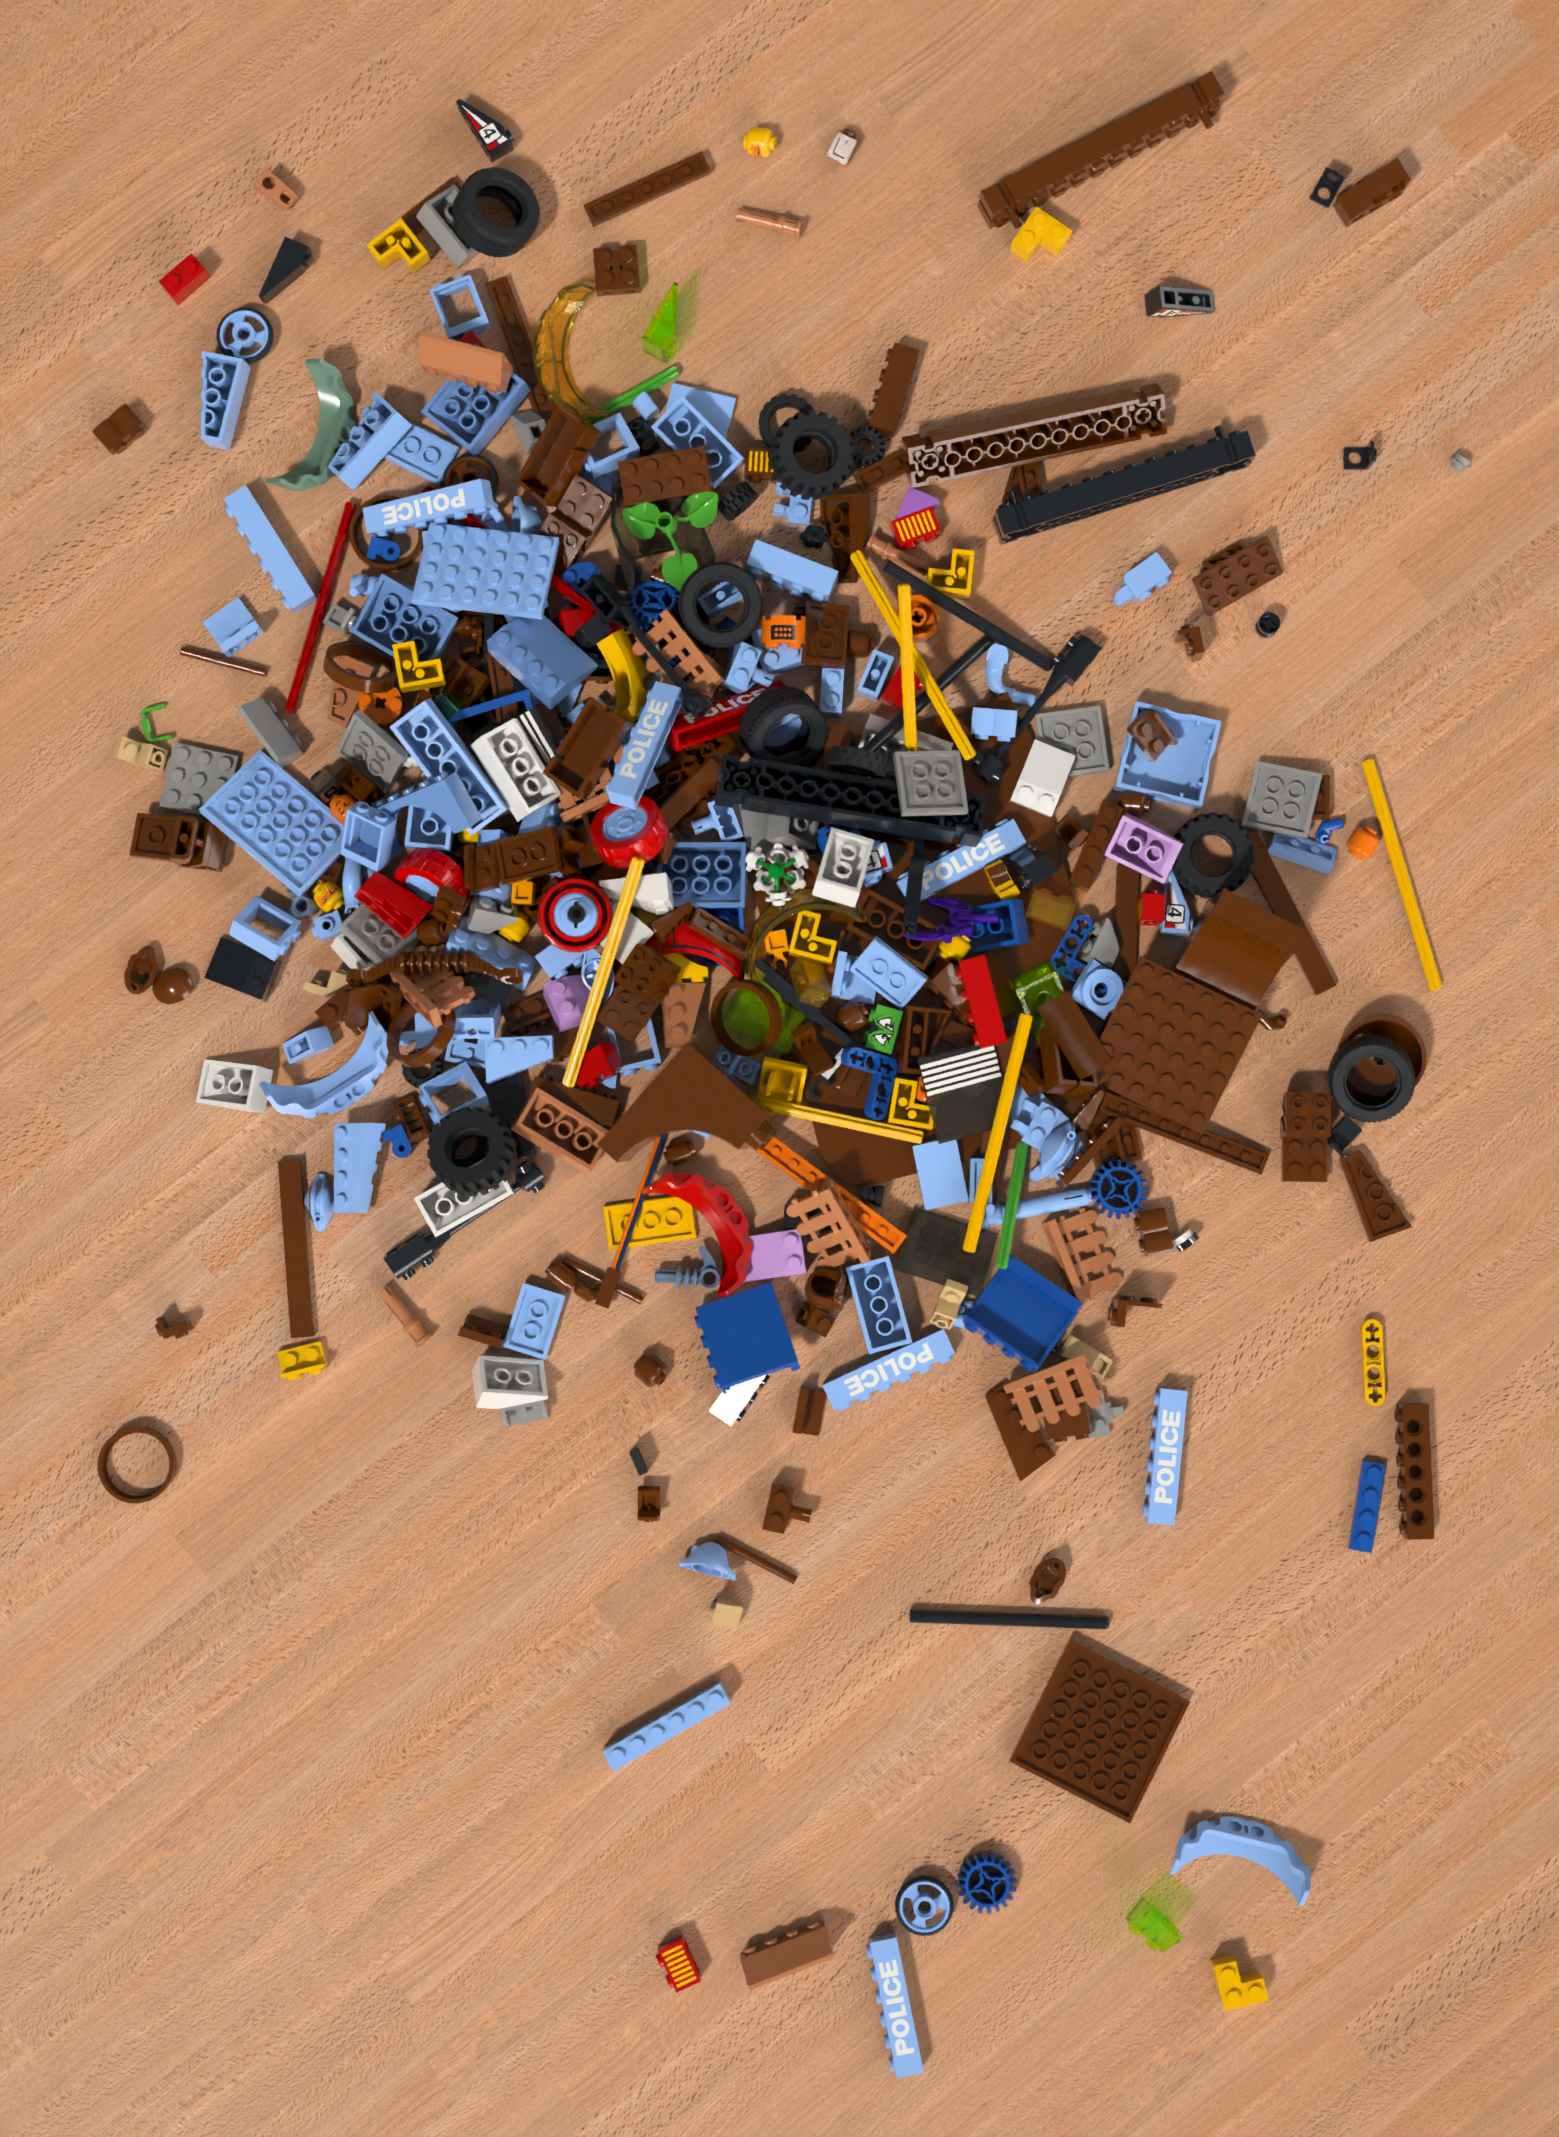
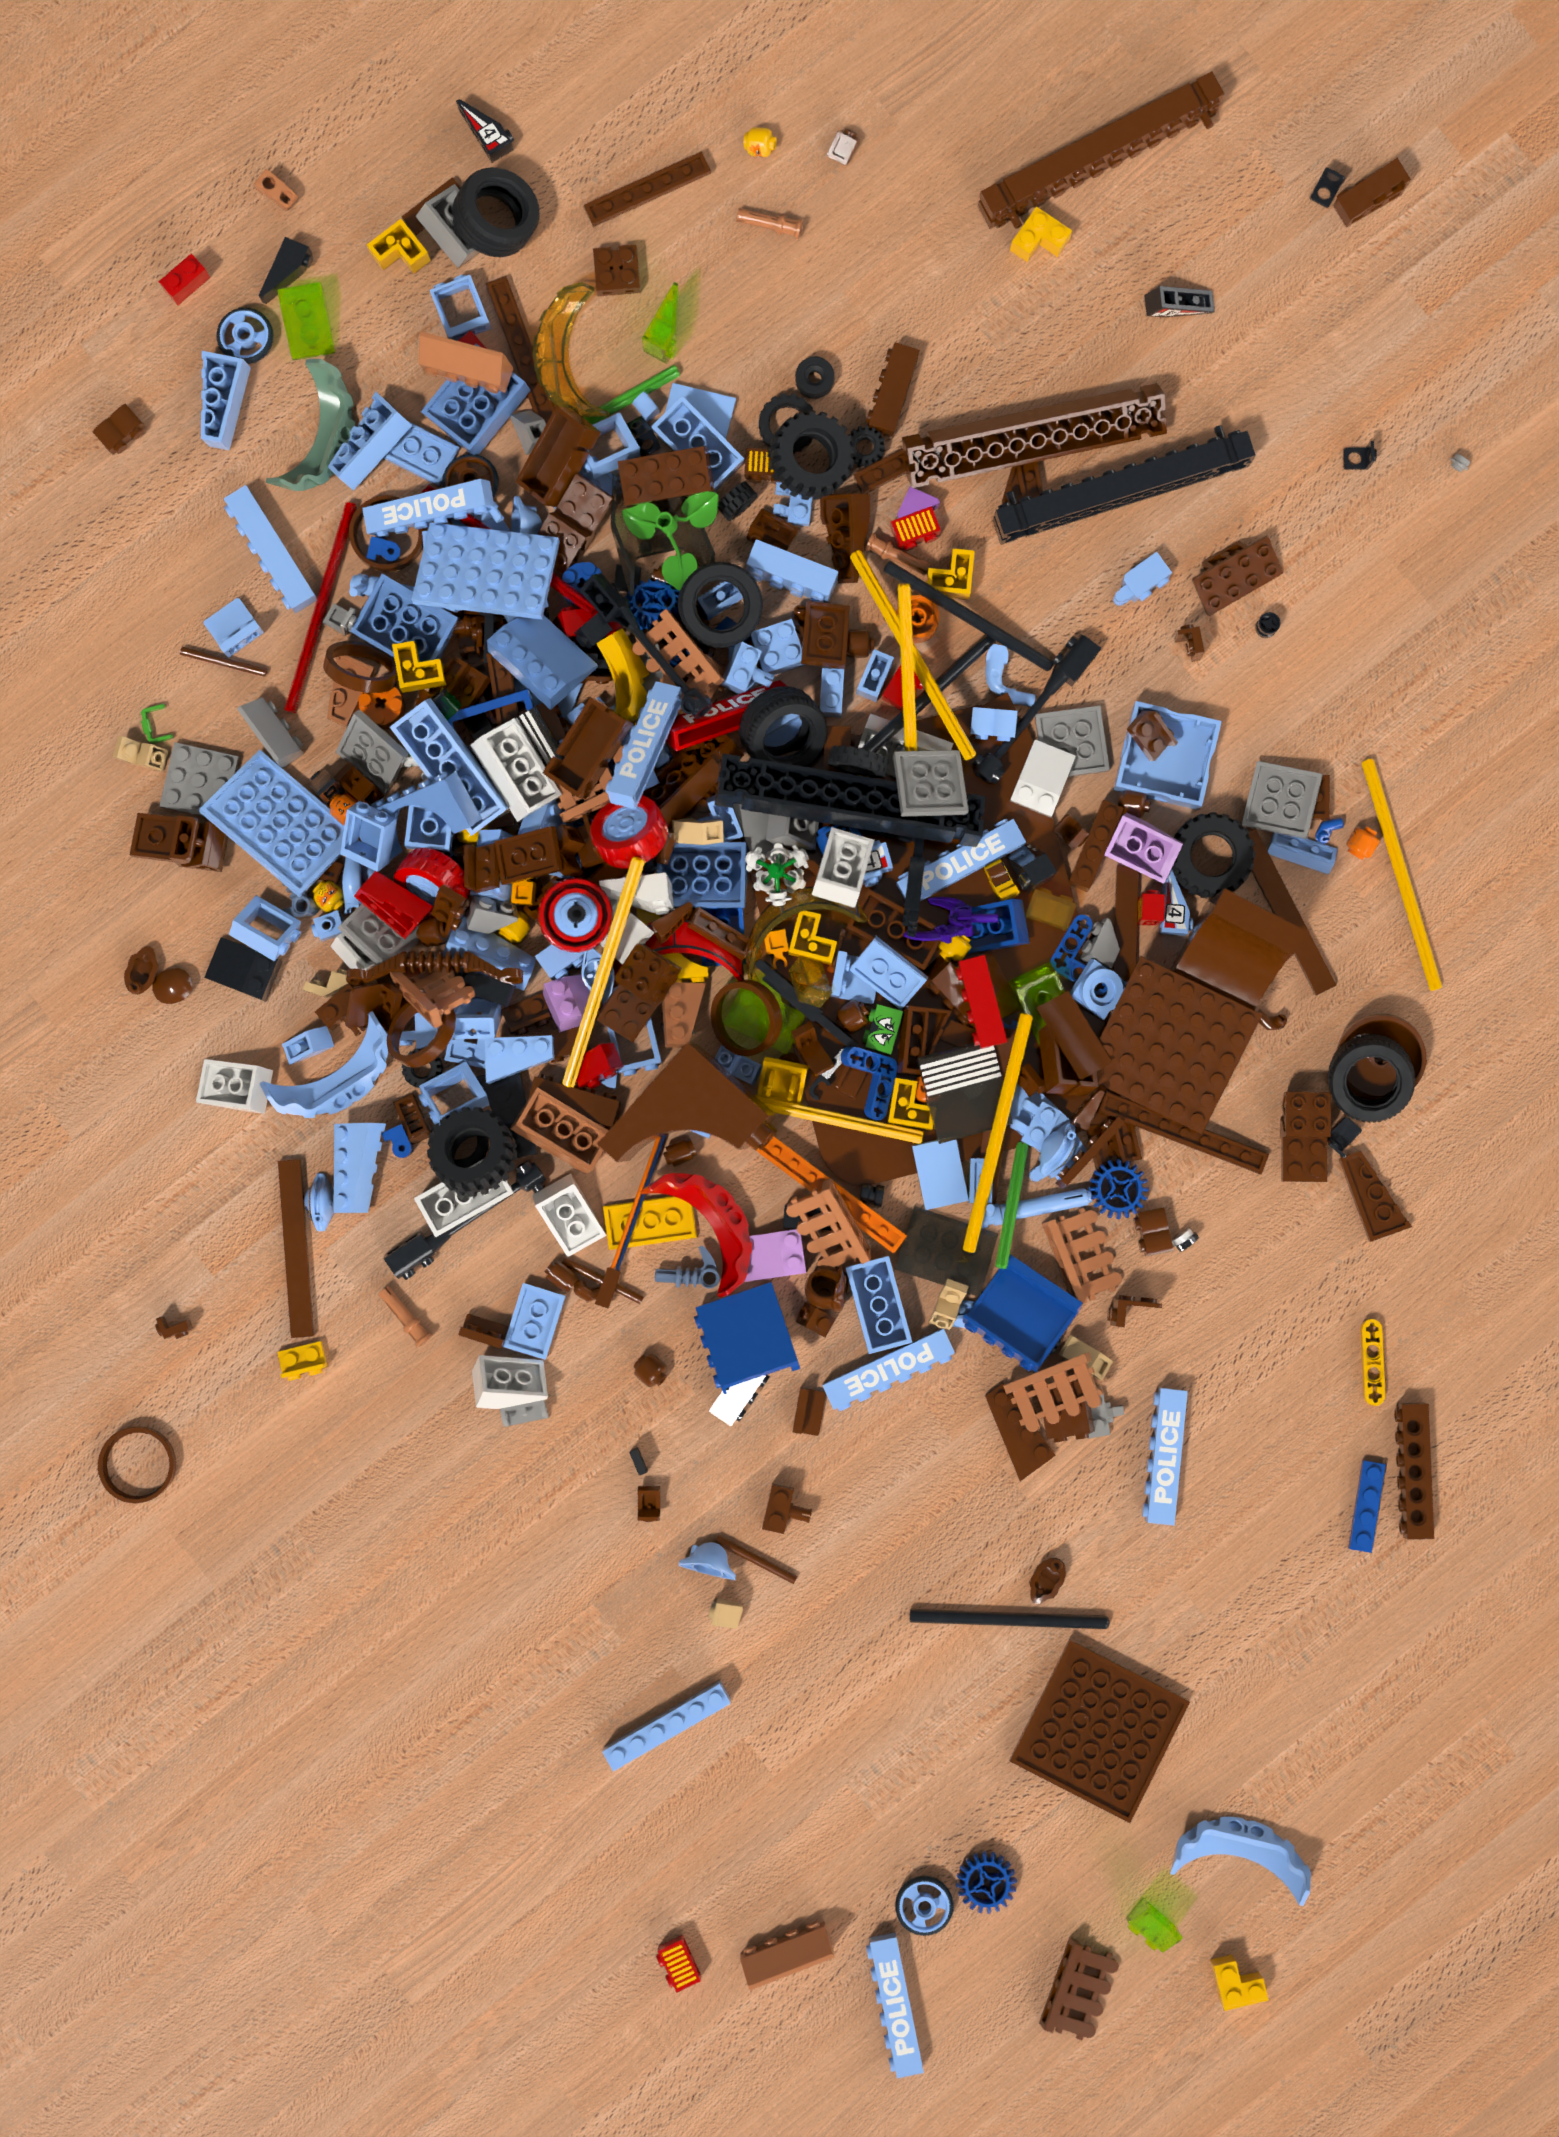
(306, 321): none -> clear neon green slope
(568, 1215): none -> white slope
(698, 832): none -> tan slope
(772, 530): none -> reddish brown bracket
(783, 631): orange brick -> none
(811, 365): none -> black tyre
(814, 536): black plant -> none
(1067, 1975): none -> reddish brown fence

